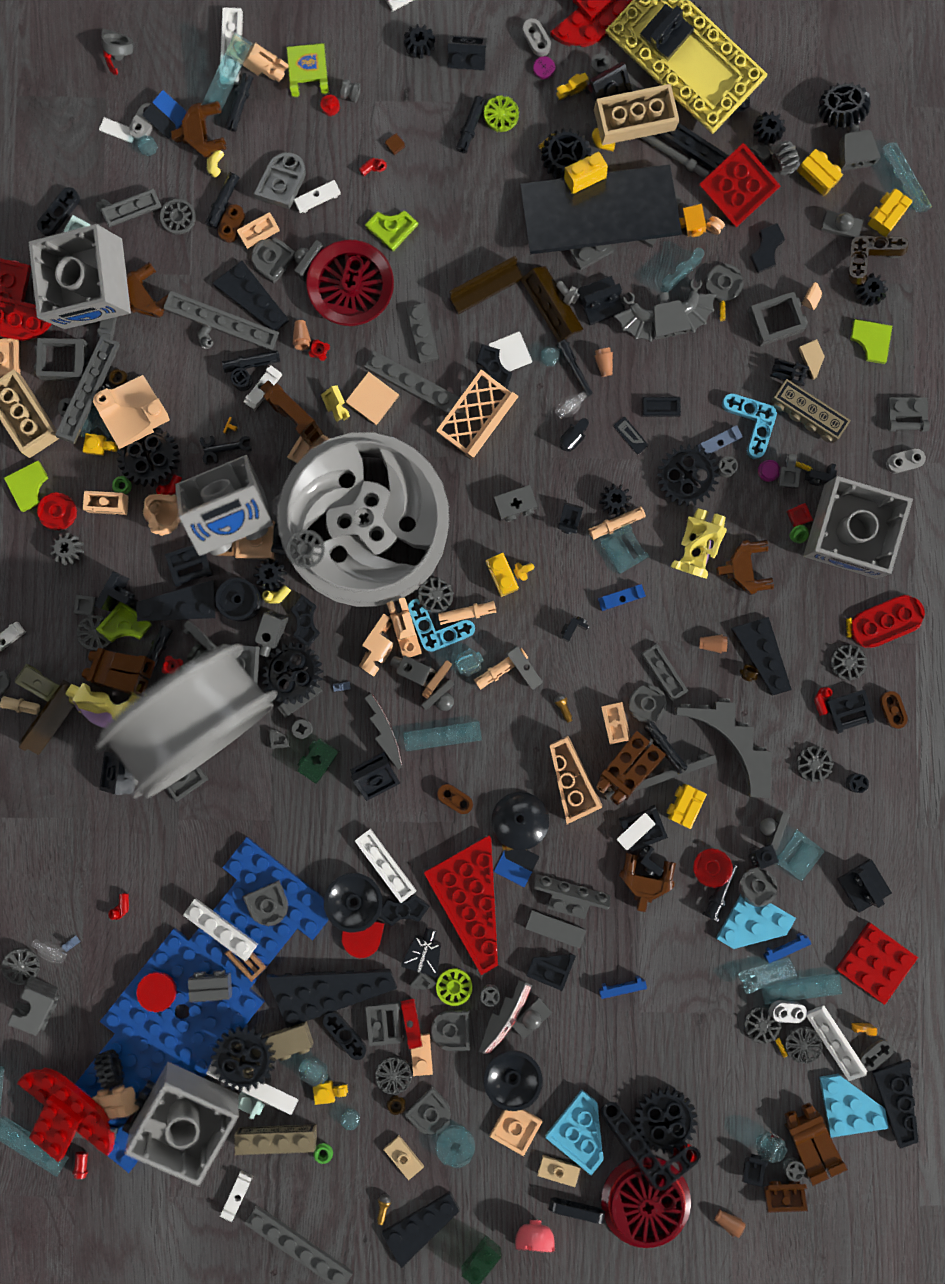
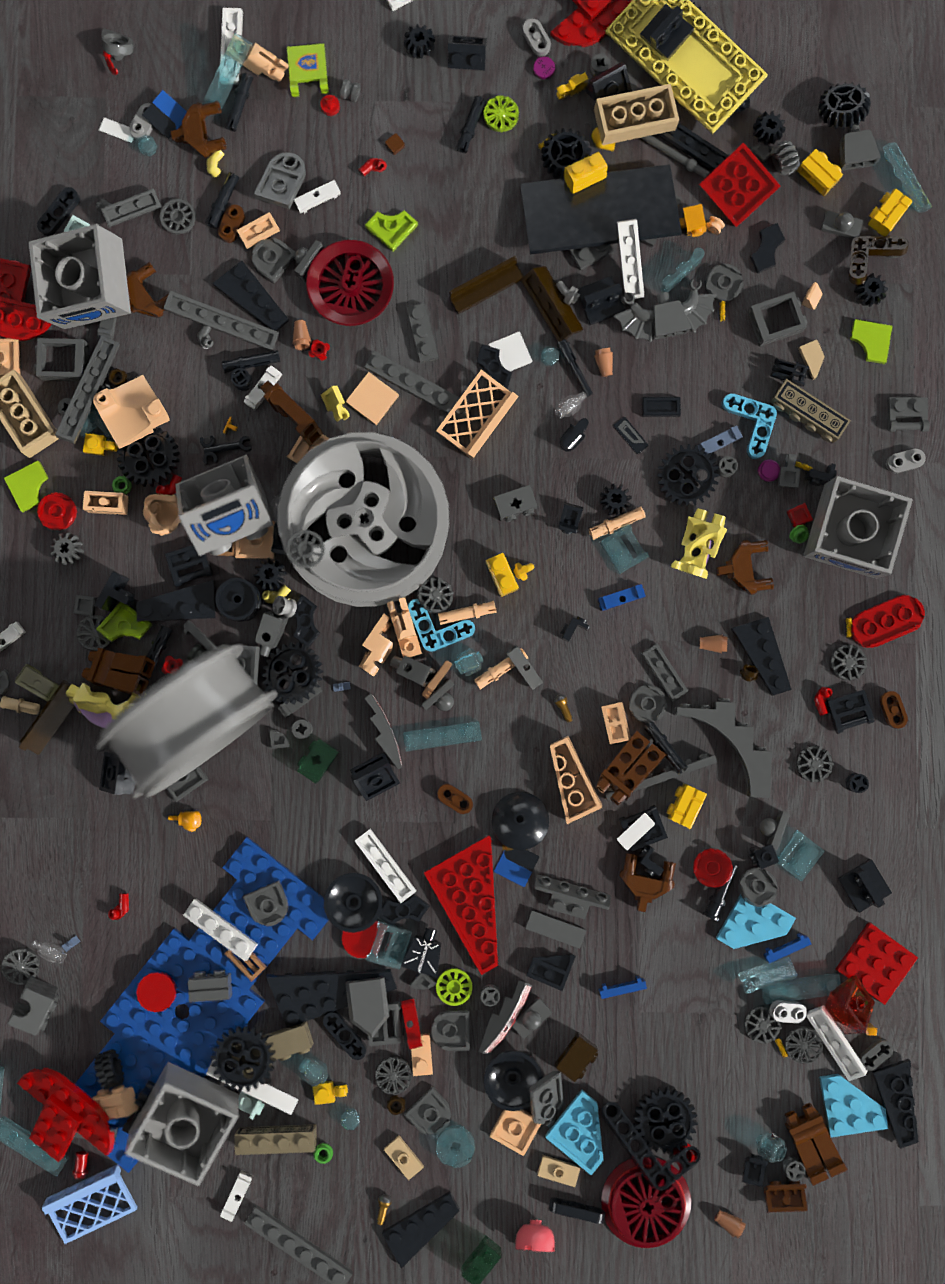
(78, 1193): none -> light blue fence
(189, 820): none -> light orange piece
(284, 606): none -> light grey wheel
(367, 1004): none -> dark grey tile
(394, 948): none -> clear light blue plate
(546, 1098): none -> dark grey tile
(577, 1057): none -> dark brown brick
(630, 258): none -> white plate
(851, 1006): none -> clear red slope

